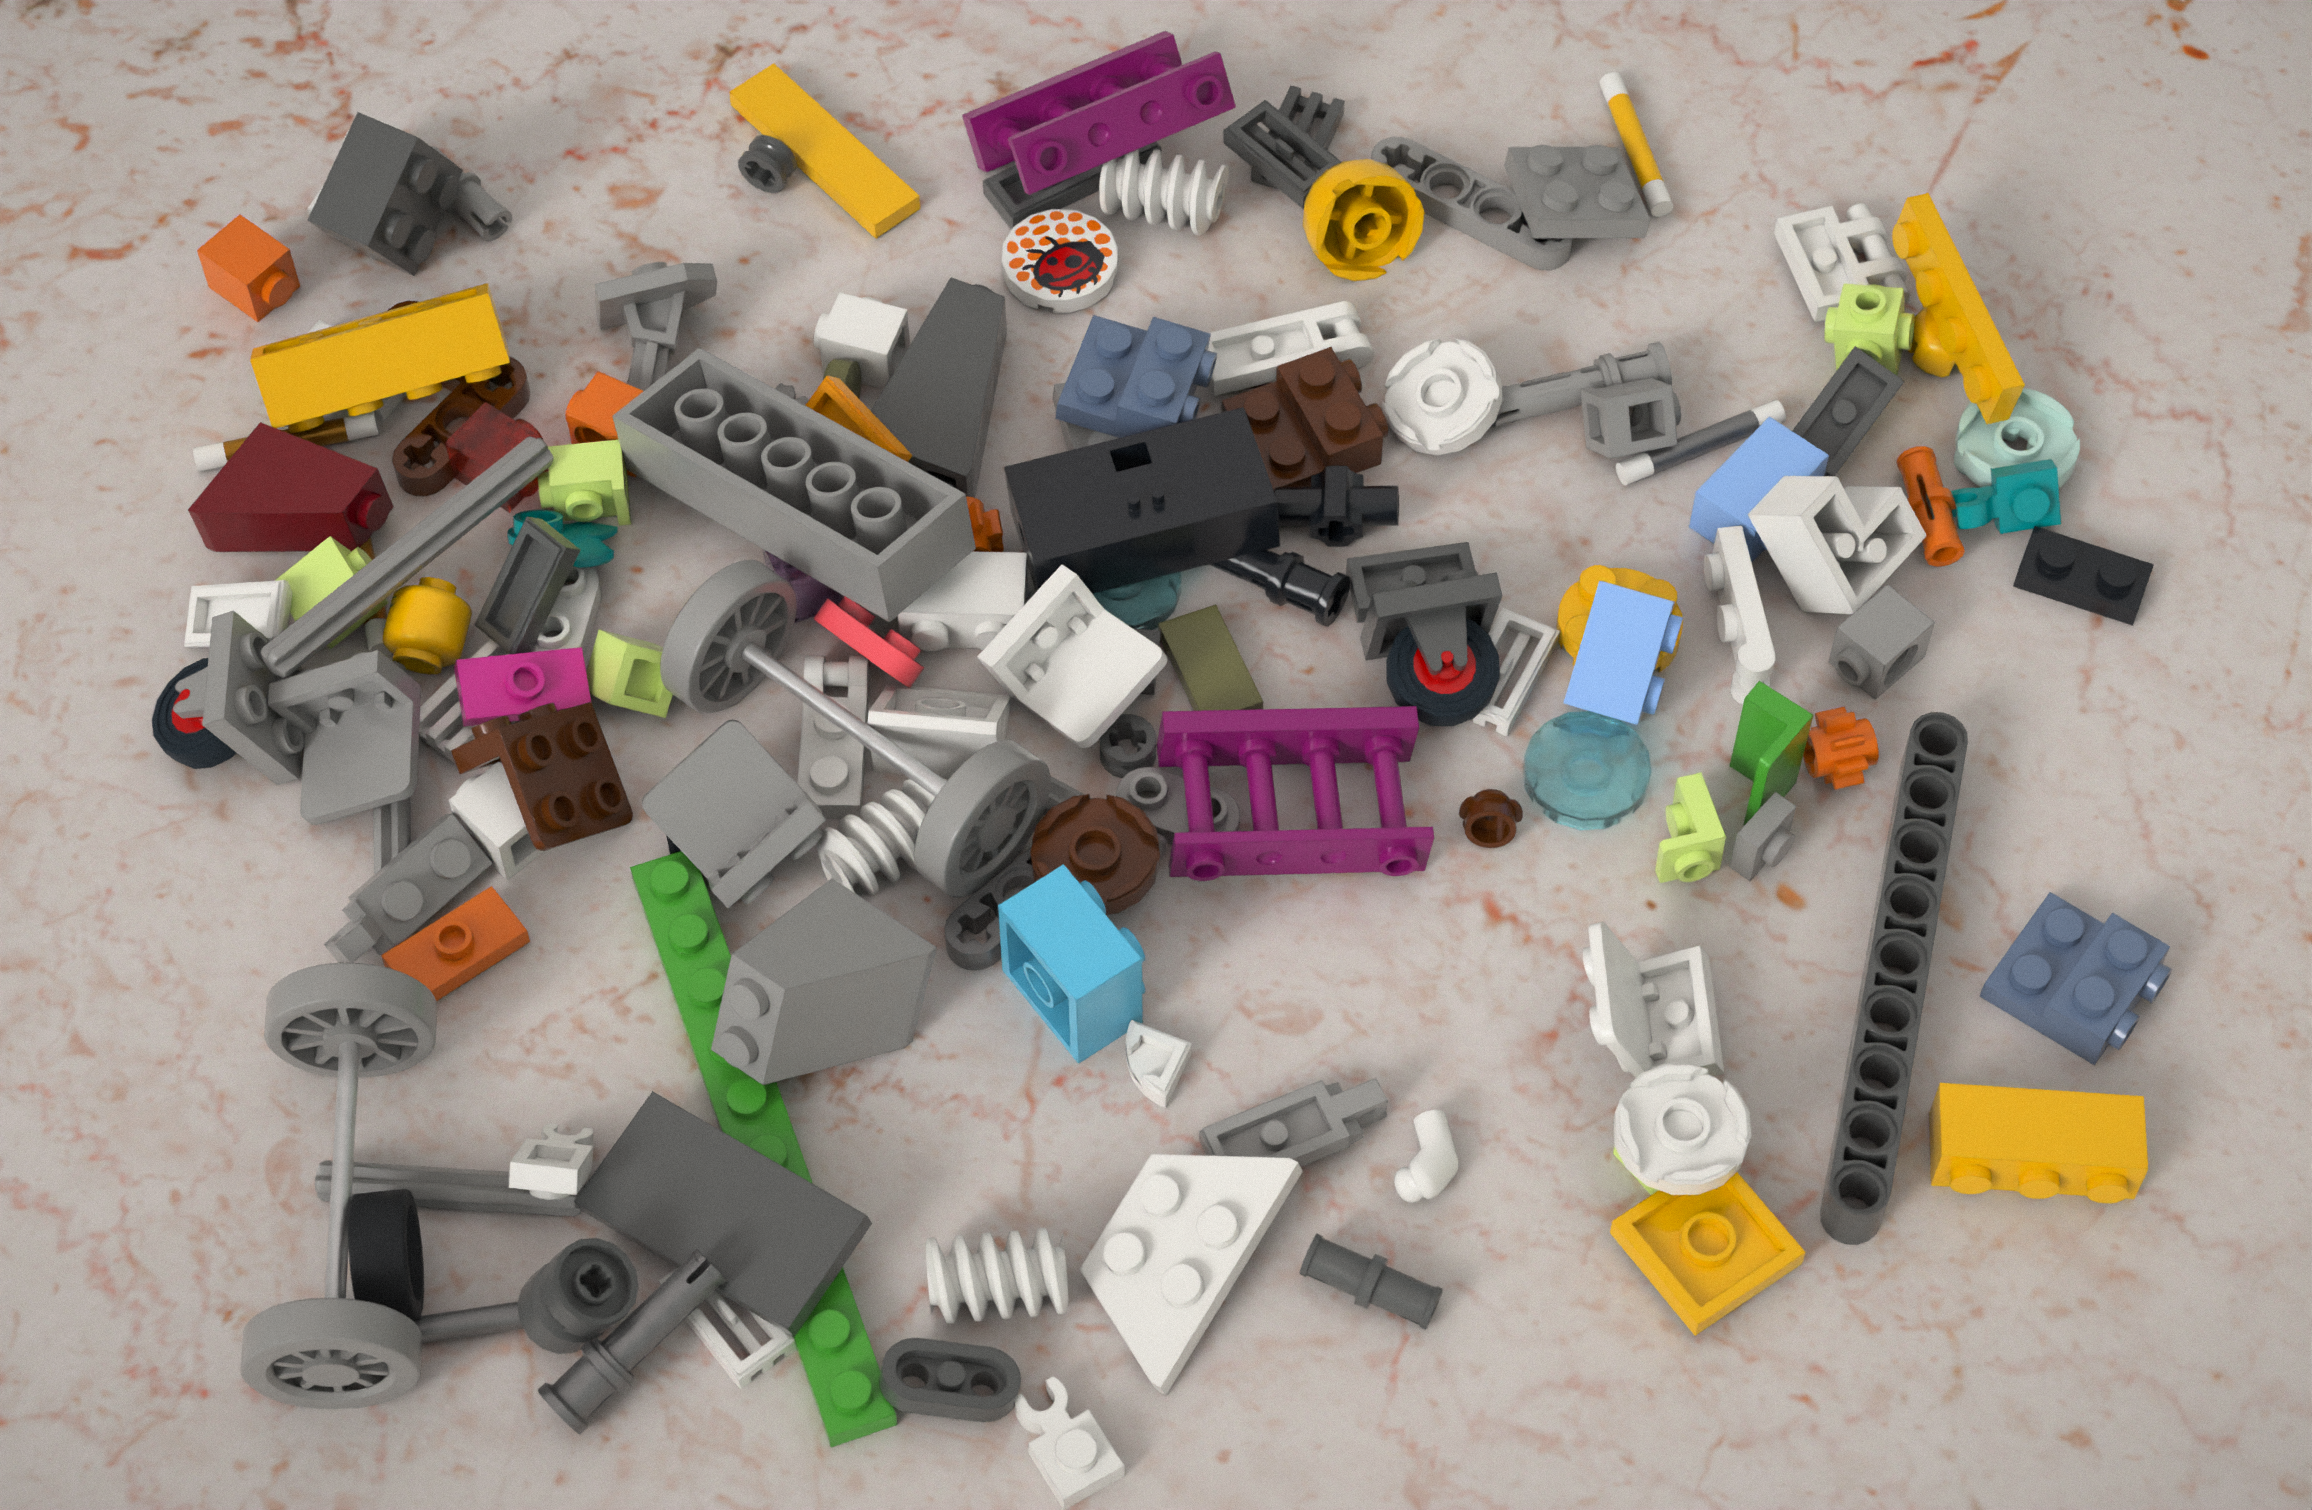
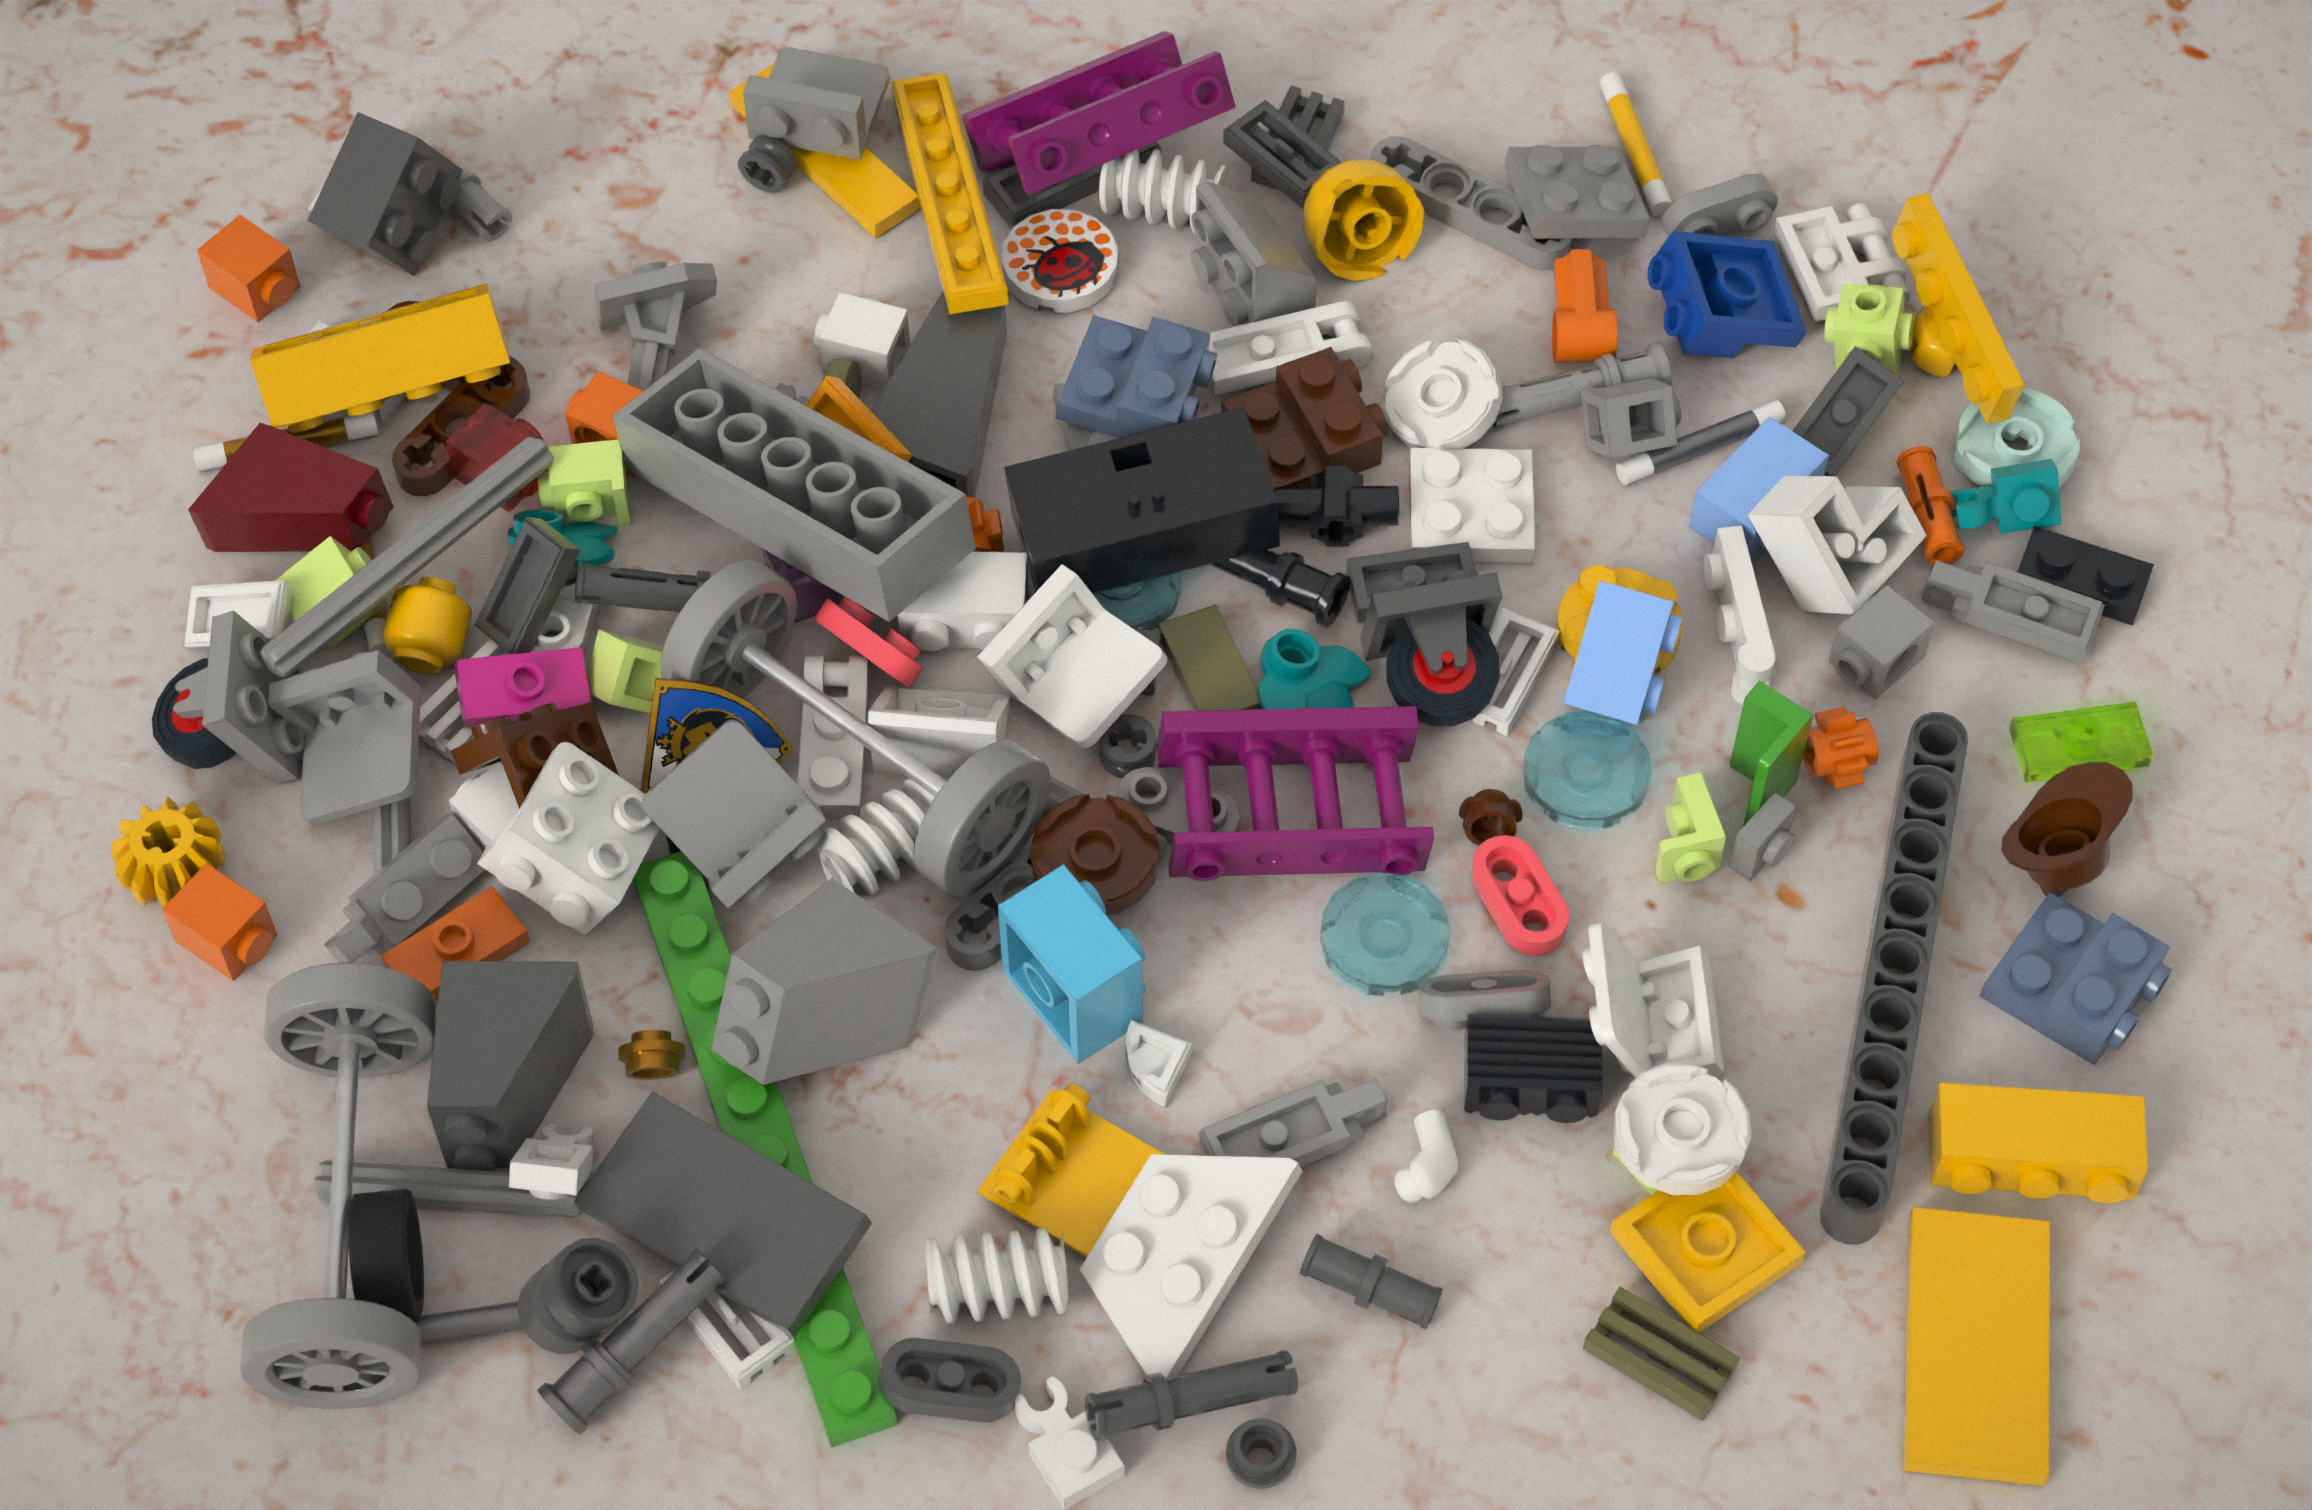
(165, 850): none -> yellow gear
(220, 922): none -> orange brick
(502, 1054): none -> dark grey slope
(573, 840): none -> white bracket
(635, 587): none -> dark grey pin
(651, 1055): none -> pearl gold plate
(688, 714): none -> shield
(817, 102): none -> light grey bracket
(949, 194): none -> yellow tile
(1067, 1170): none -> yellow hinge
(1164, 1399): none -> dark grey pin
(1247, 257): none -> light grey slope
(1266, 1435): none -> dark grey plate
(1307, 674): none -> teal plate
(1384, 934): none -> clear light blue tile
(1473, 499): none -> white plate
(1502, 993): none -> light grey plate
(1523, 899): none -> coral plate
(1532, 1067): none -> black brick
(1582, 318): none -> orange piece
(1673, 1332): none -> olive tile
(1723, 208): none -> light grey plate
(1724, 294): none -> blue plate
(1977, 1347): none -> yellow tile
(2016, 607): none -> light grey hinge
(2068, 826): none -> reddish brown piece
(2079, 736): none -> clear neon green plate

